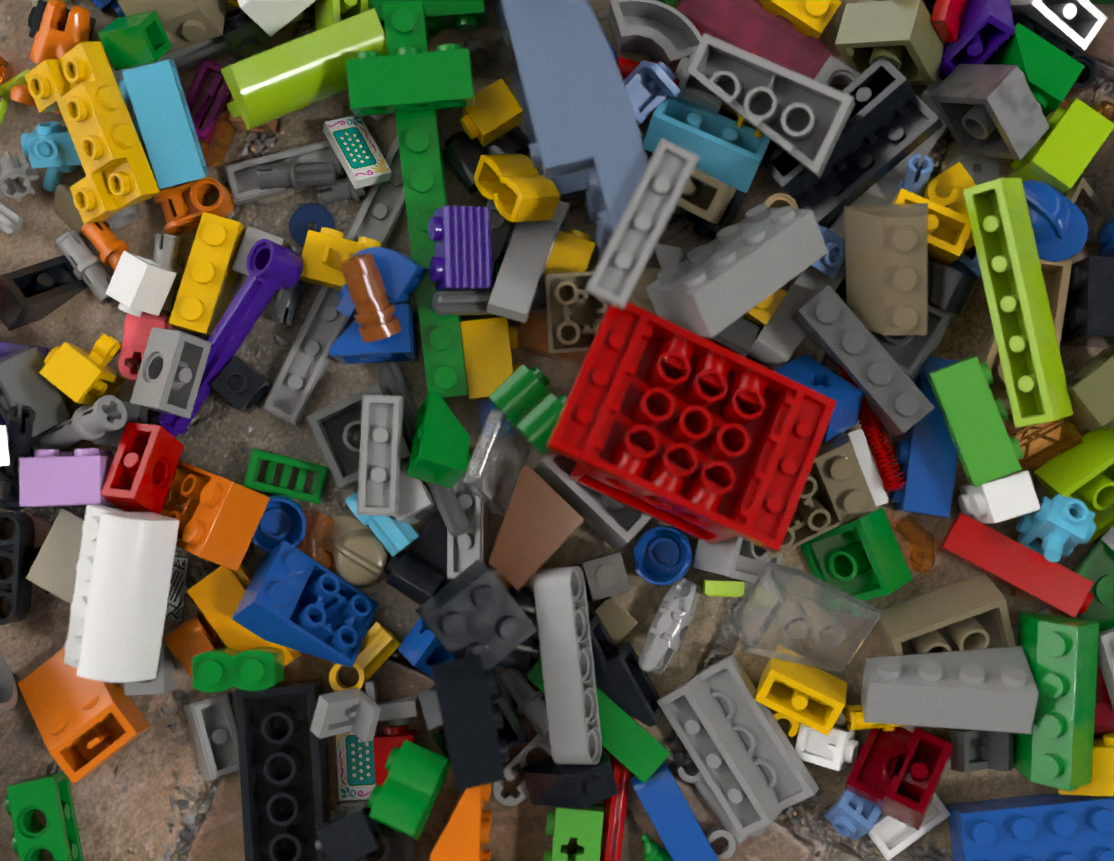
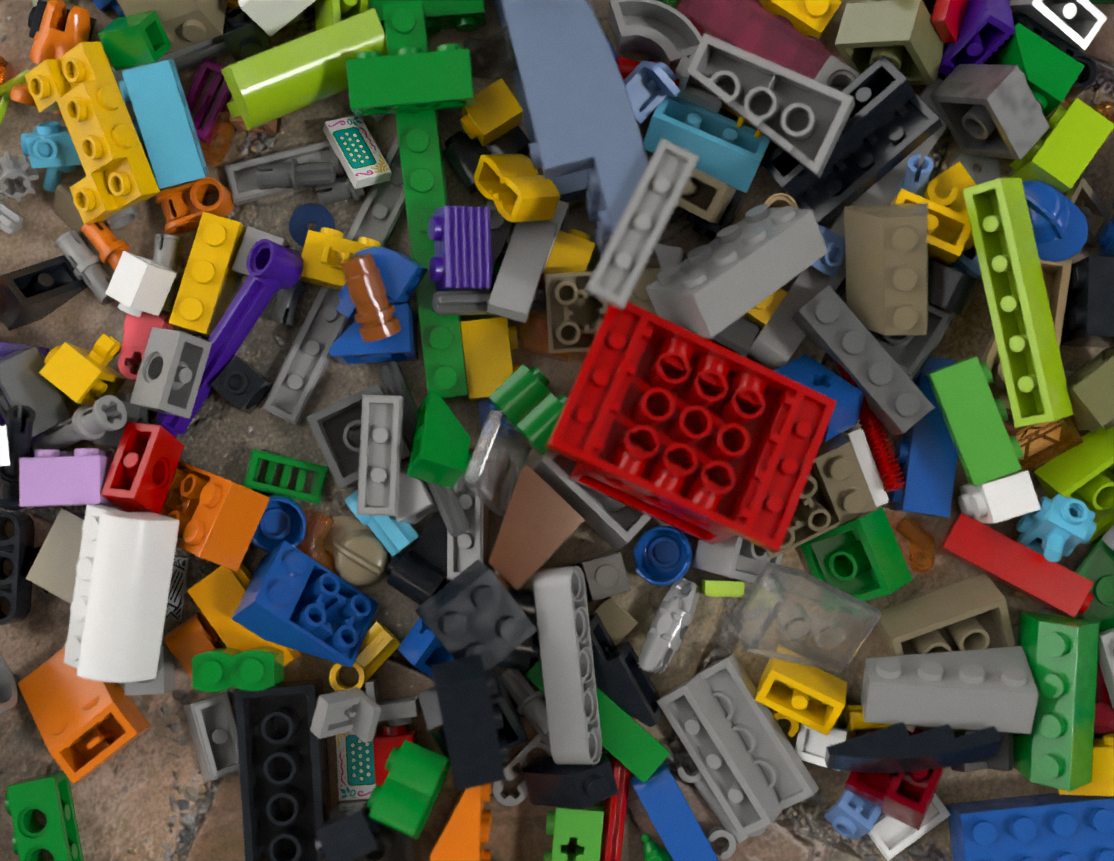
(896, 751): none -> black slope

